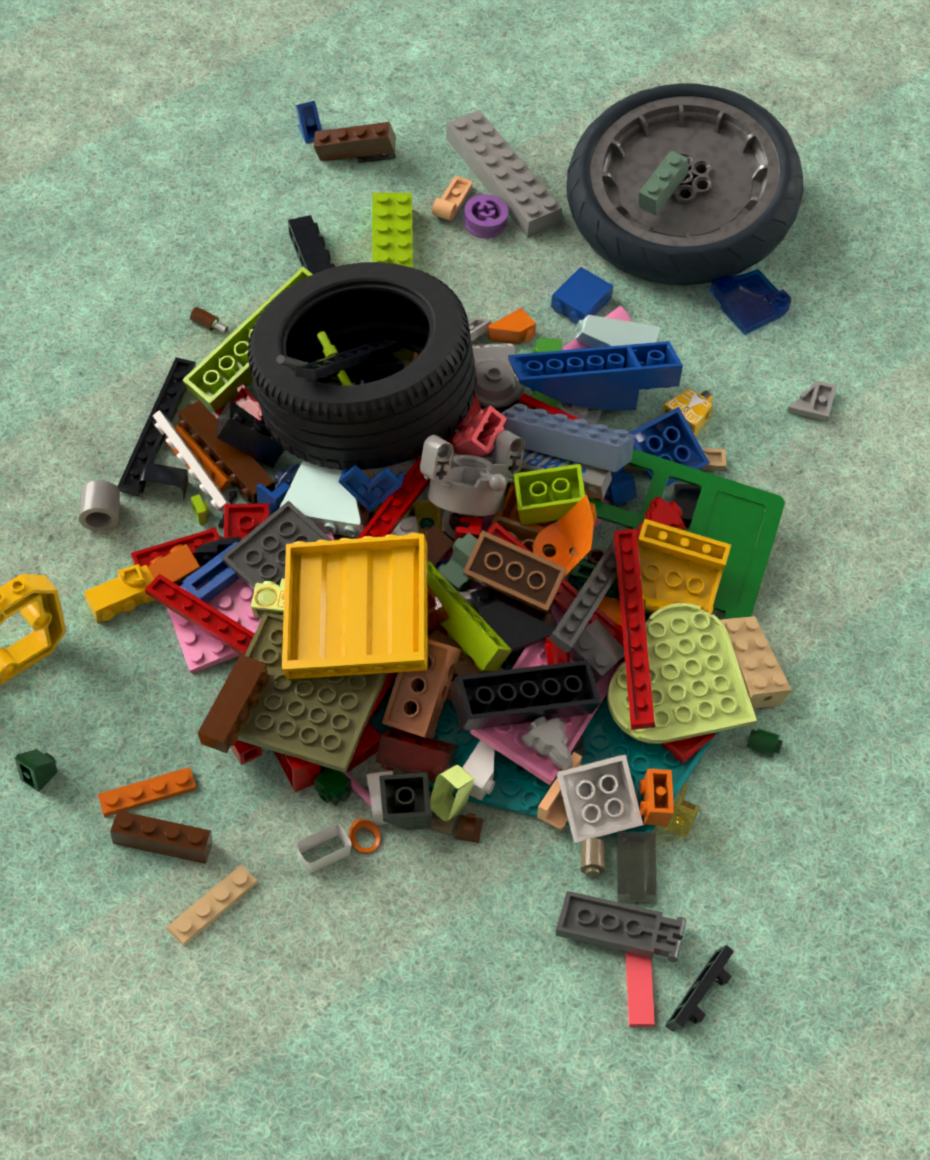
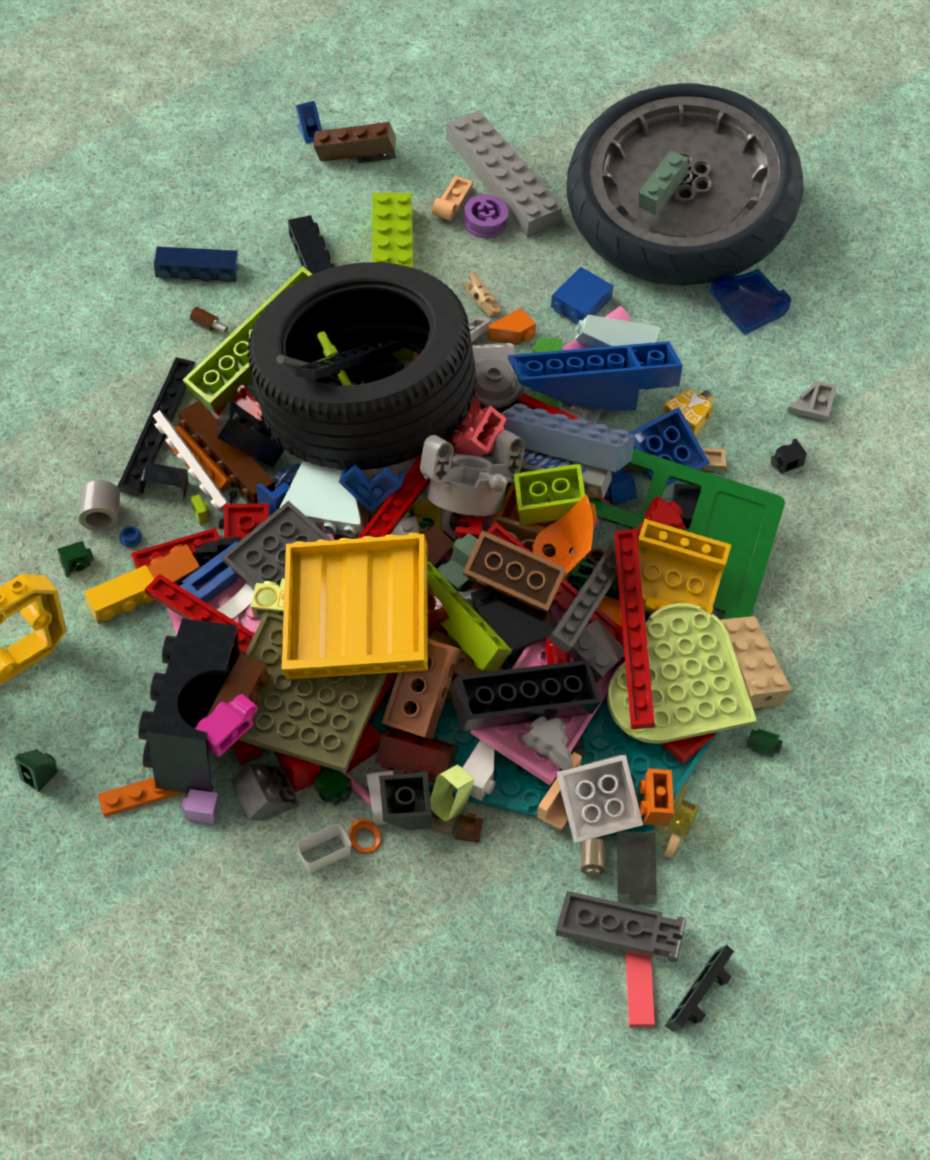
(75, 557): none -> dark green brick
(130, 536): none -> blue plate
(132, 576): yellow tile -> none
(161, 837): reddish brown brick -> none
(196, 264): none -> dark blue brick
(196, 671): none -> black piece
(200, 806): none -> lavender brick
(212, 905): tan plate -> none
(228, 723): none -> dark pink hinge
(238, 602): none -> white sticker
(264, 791): none -> flat silver slope
(482, 296): none -> tan hinge
(671, 846): none -> tan tile
(789, 457): none -> black brick

